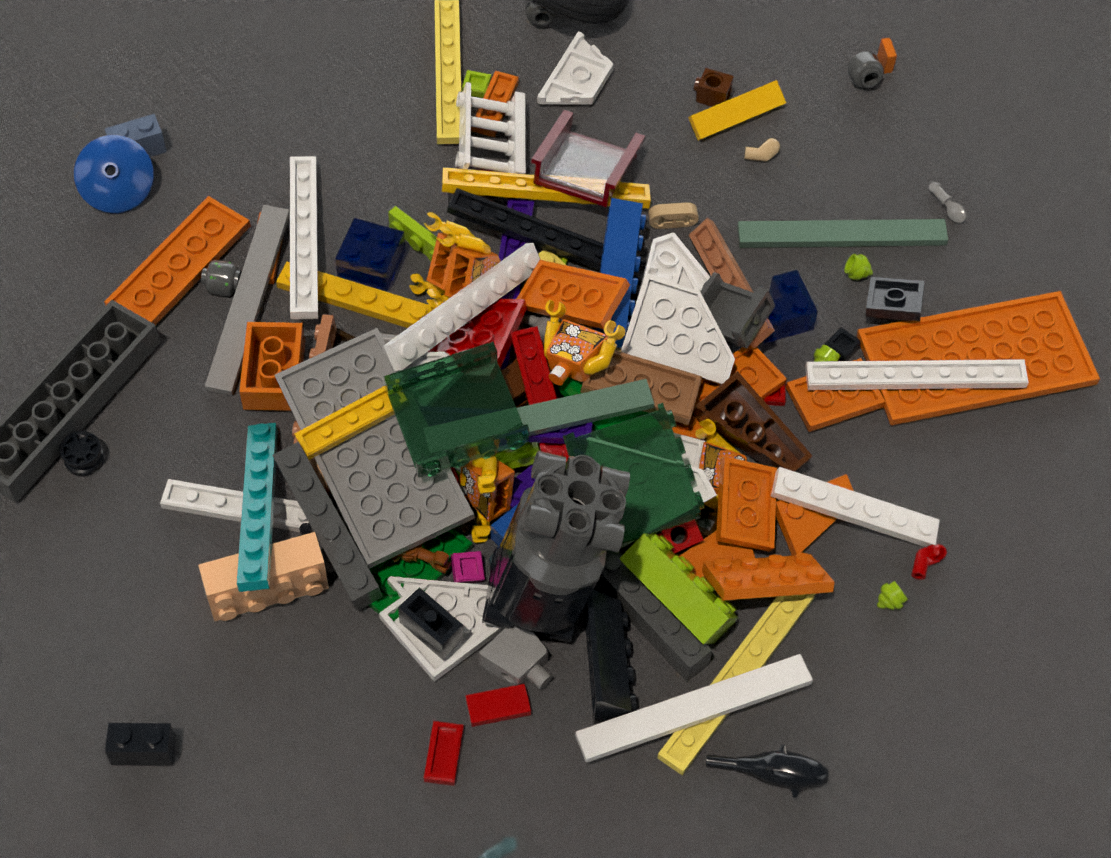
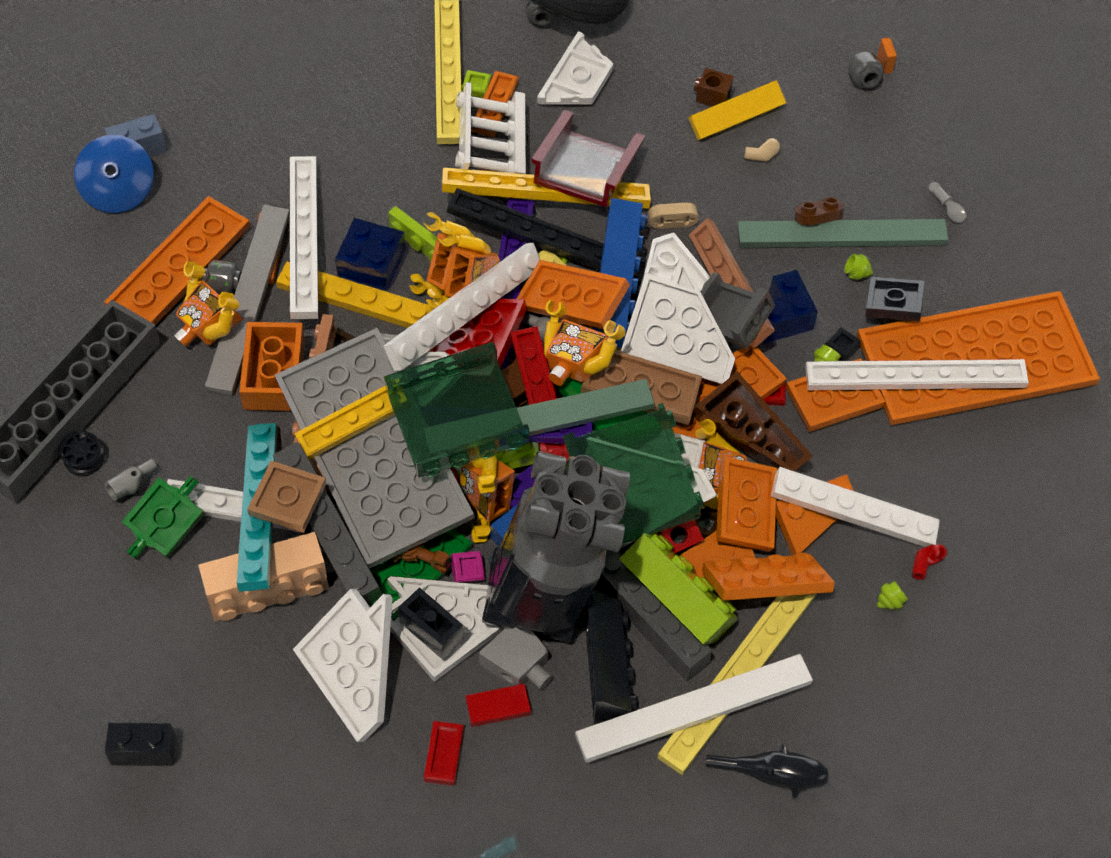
(128, 480): none -> light grey piece
(163, 517): none -> green plate
(204, 310): none -> torso
(287, 496): none -> medium nougat tile
(350, 660): none -> white wing
(819, 211): none -> reddish brown plate

